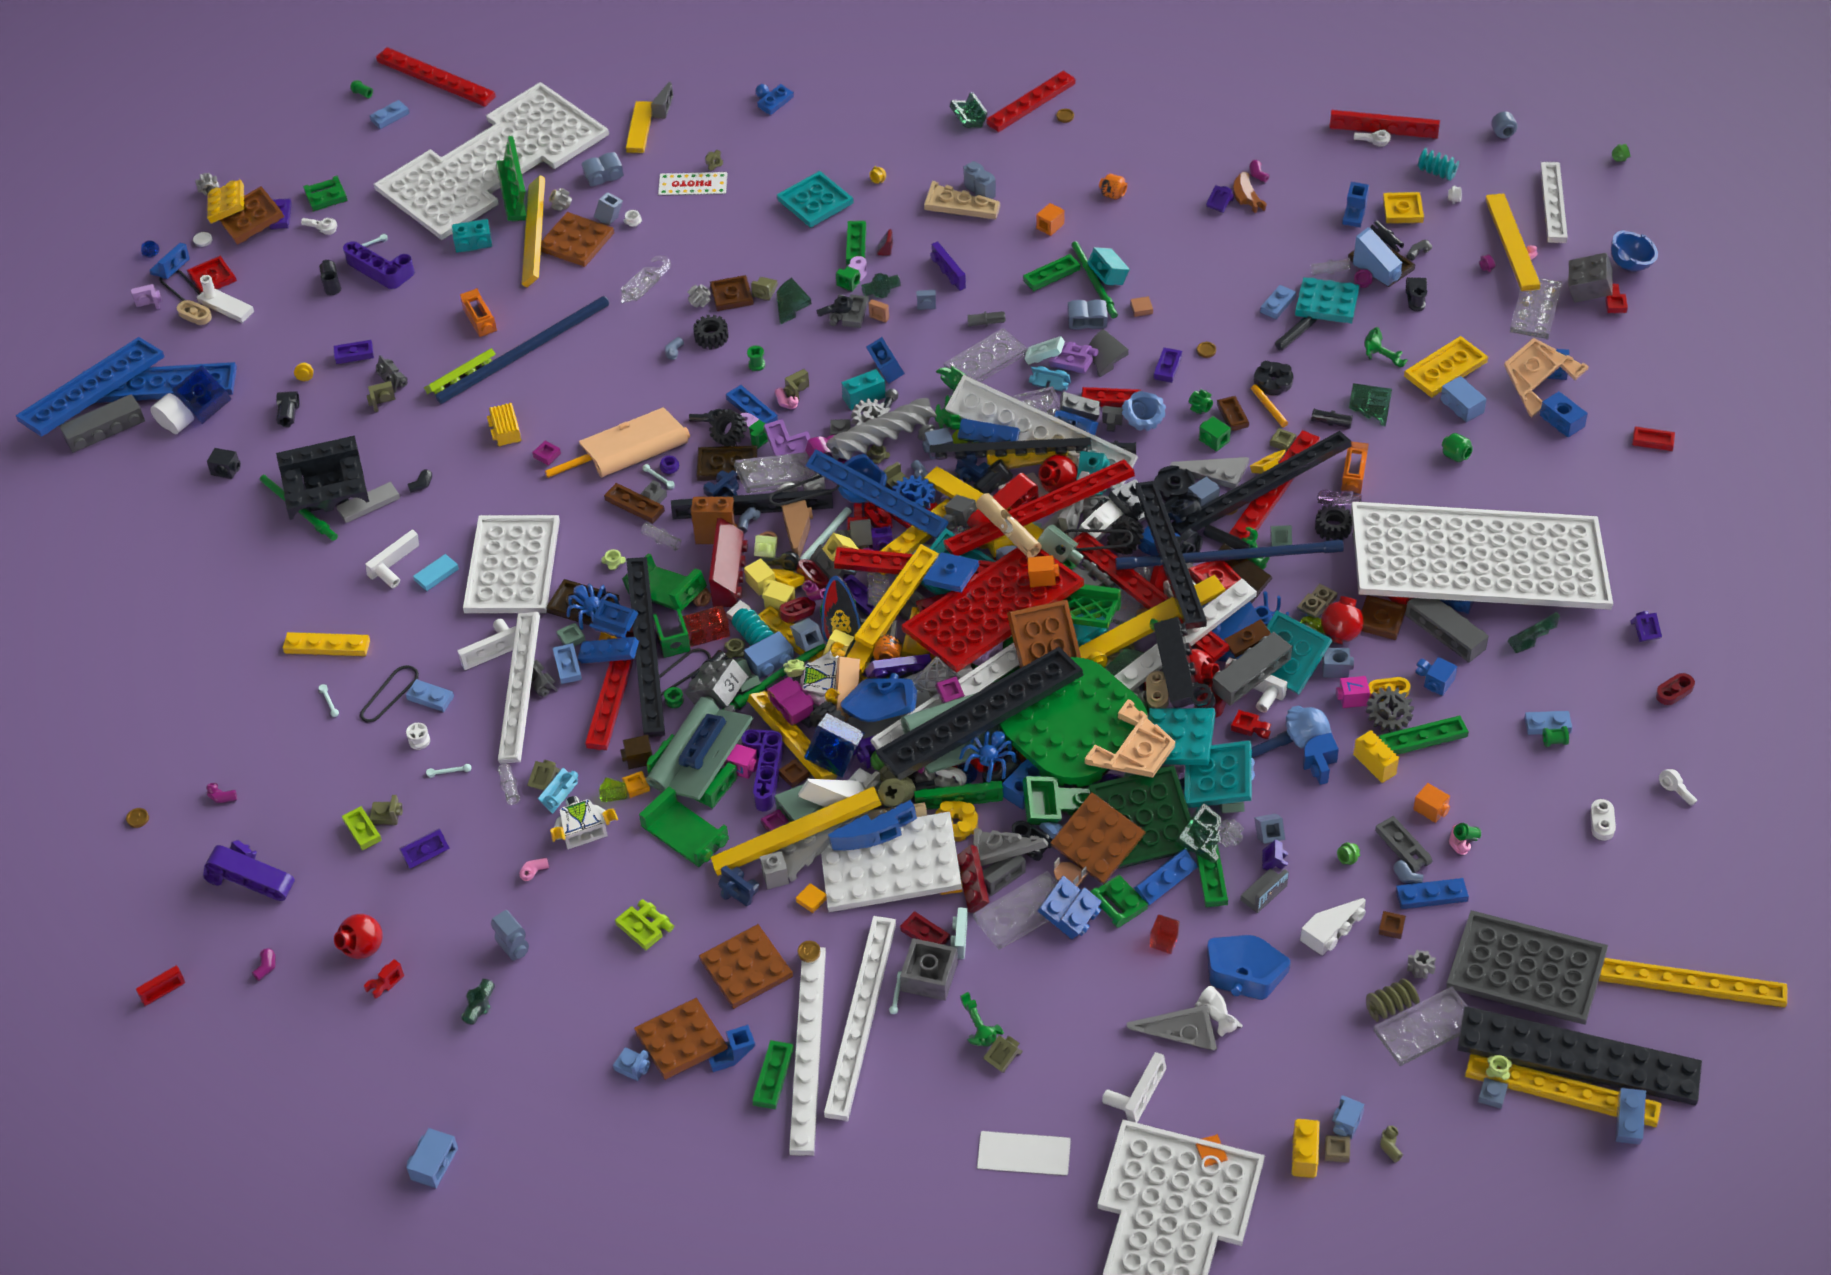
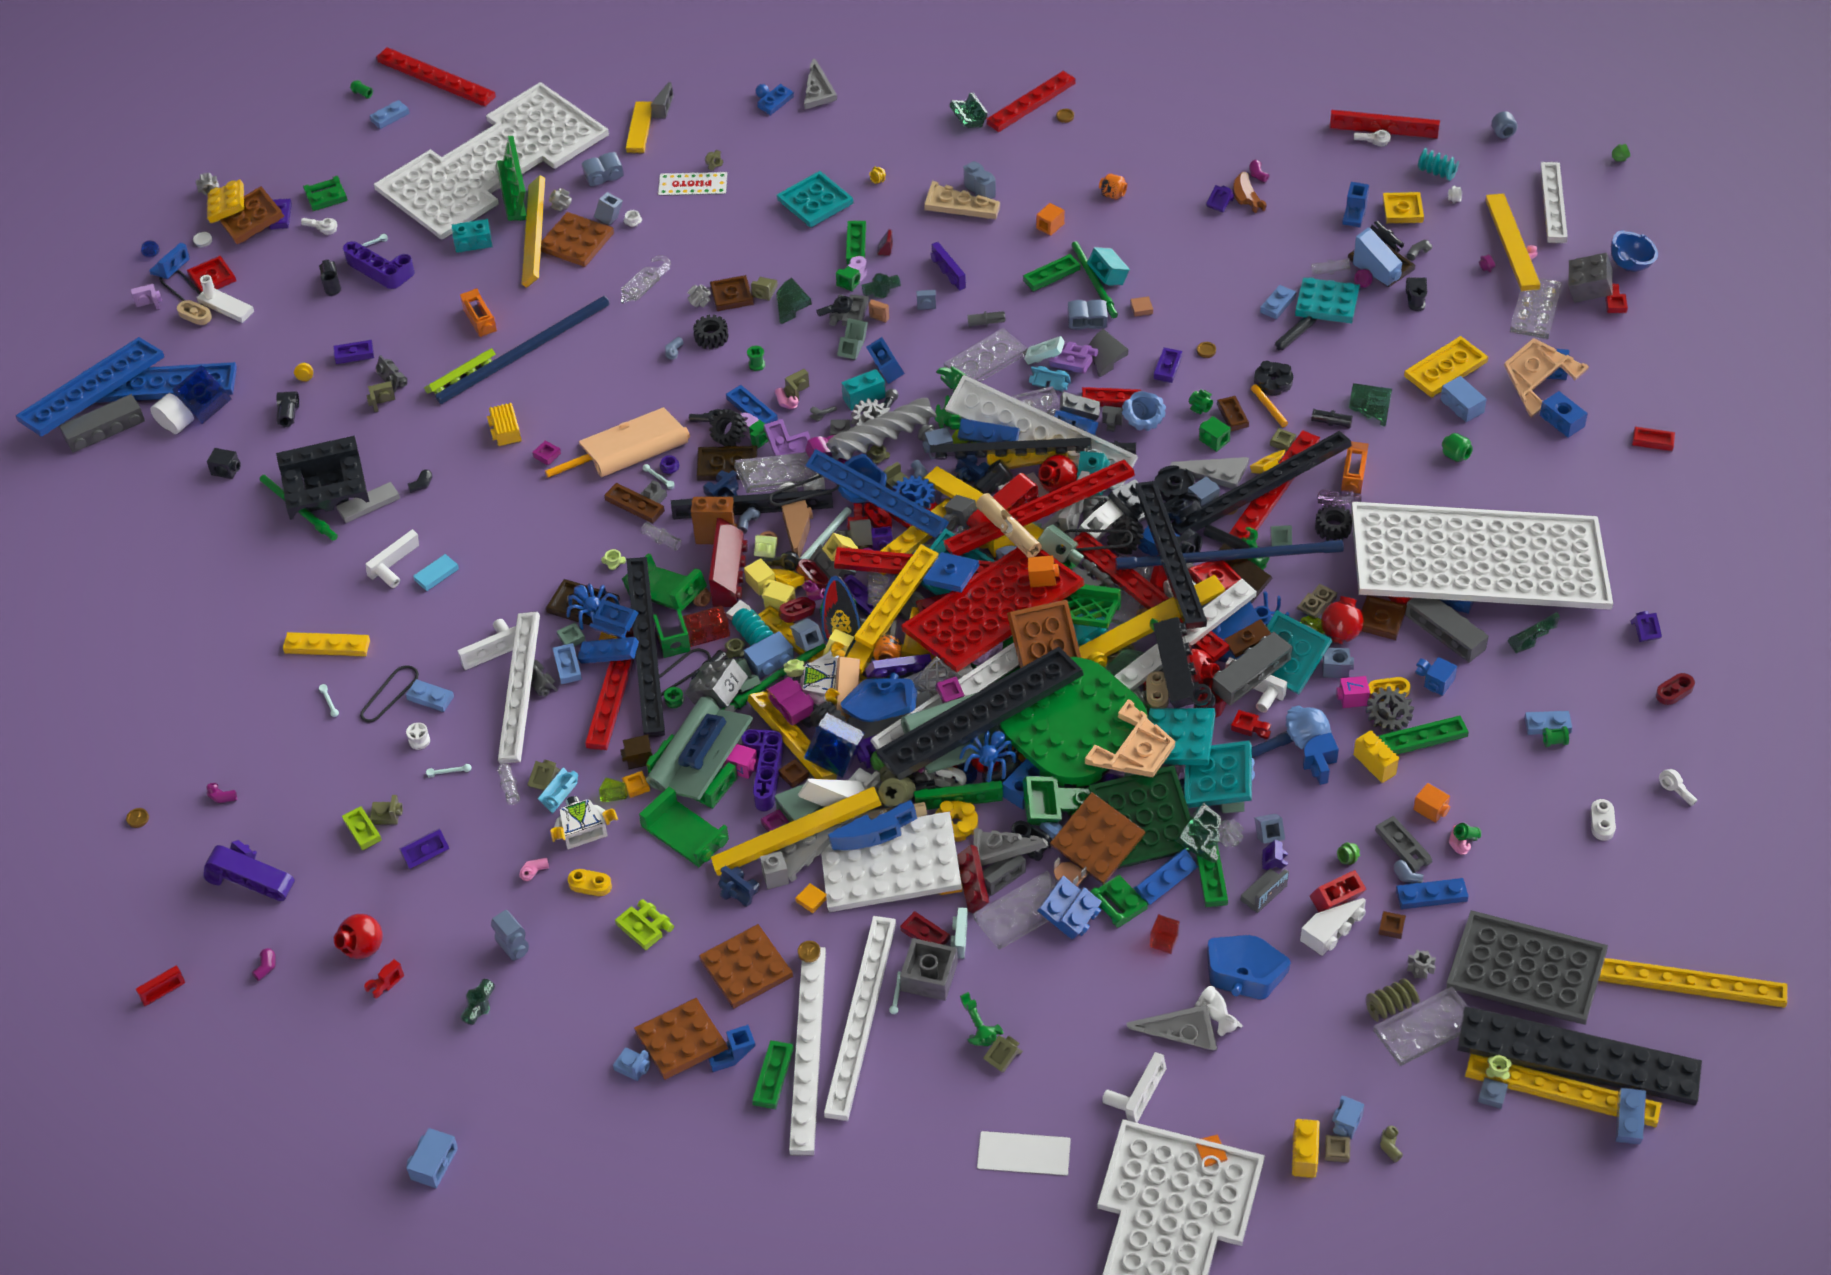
(511, 564): white plate -> none
(588, 882): none -> yellow plate
(818, 87): none -> light grey wing
(818, 414): none -> dark grey hand
(854, 338): none -> sand green slope
(1338, 891): none -> red brick
(1373, 345): green piece -> none

